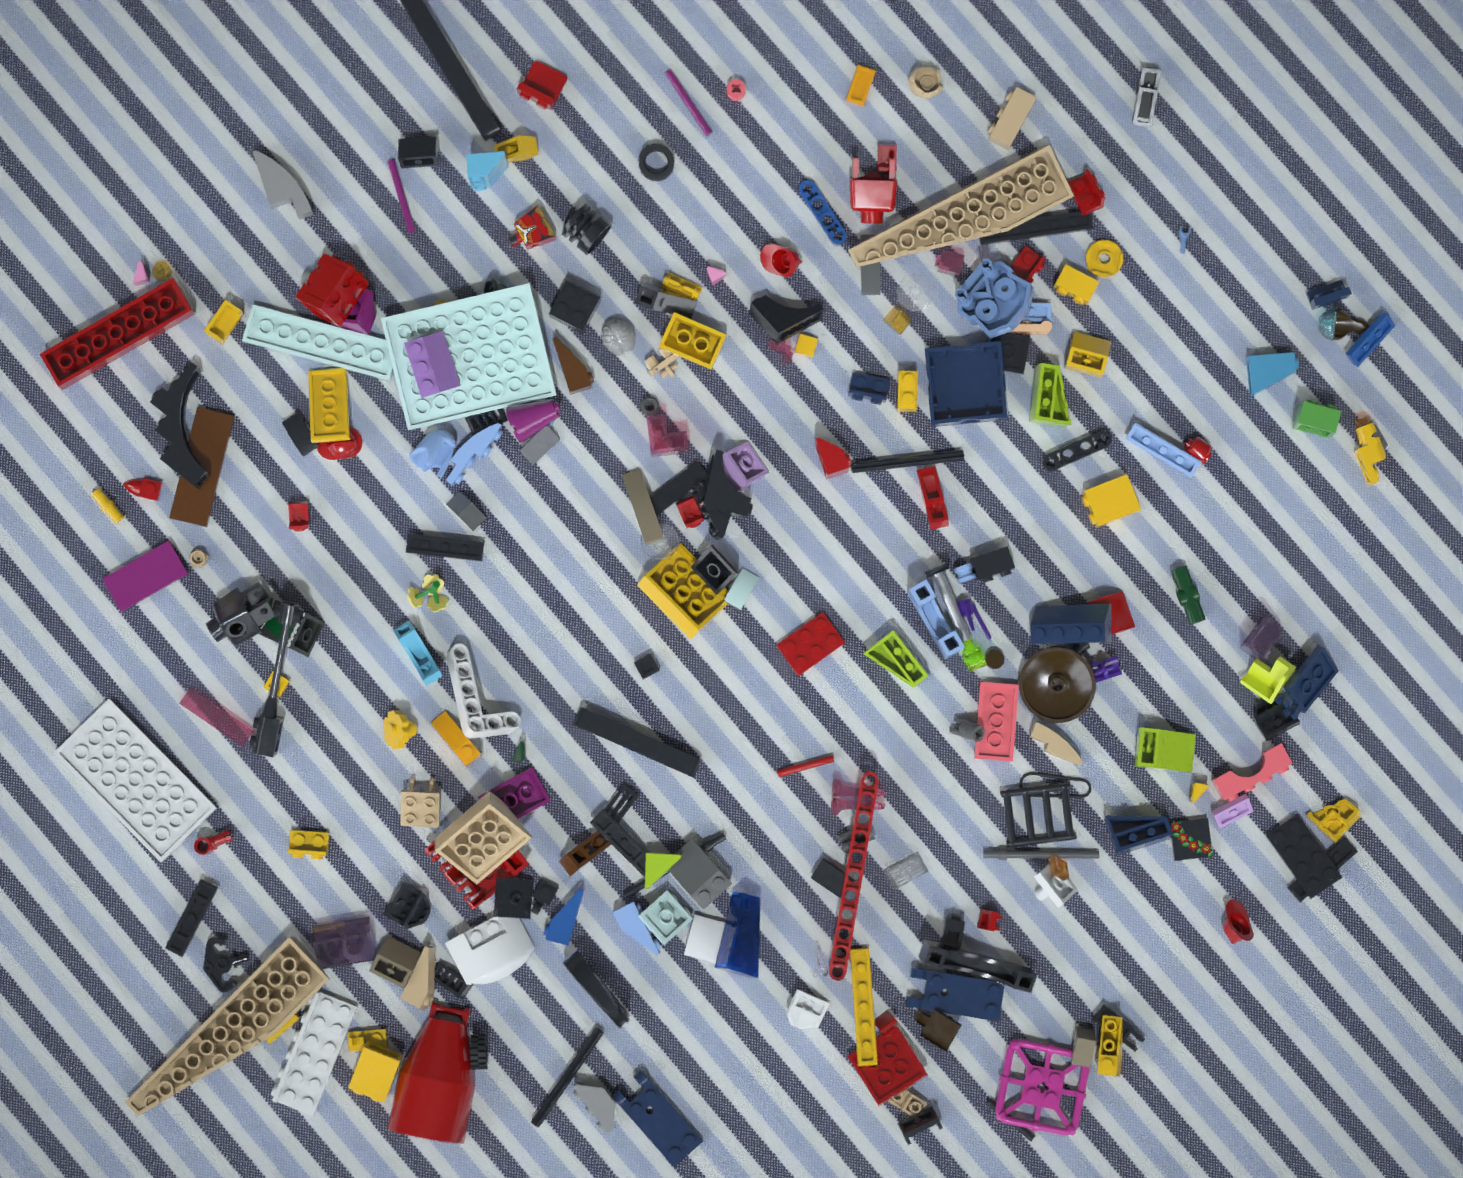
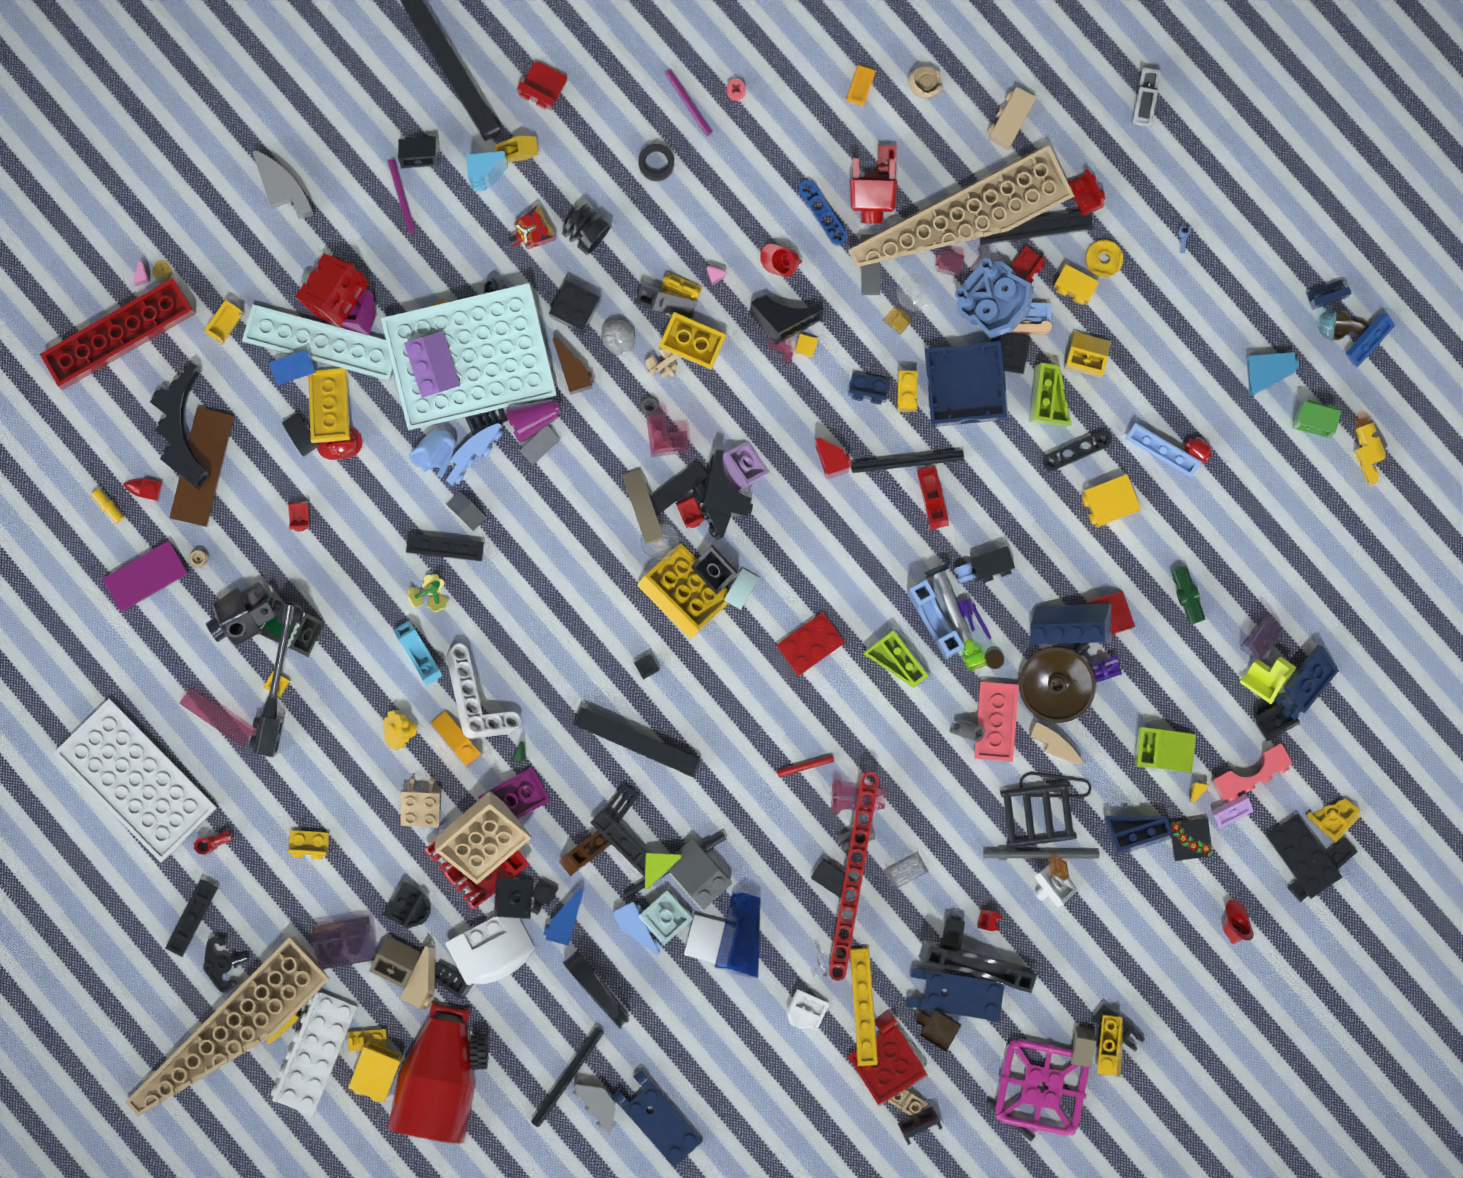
(291, 367): none -> blue piece

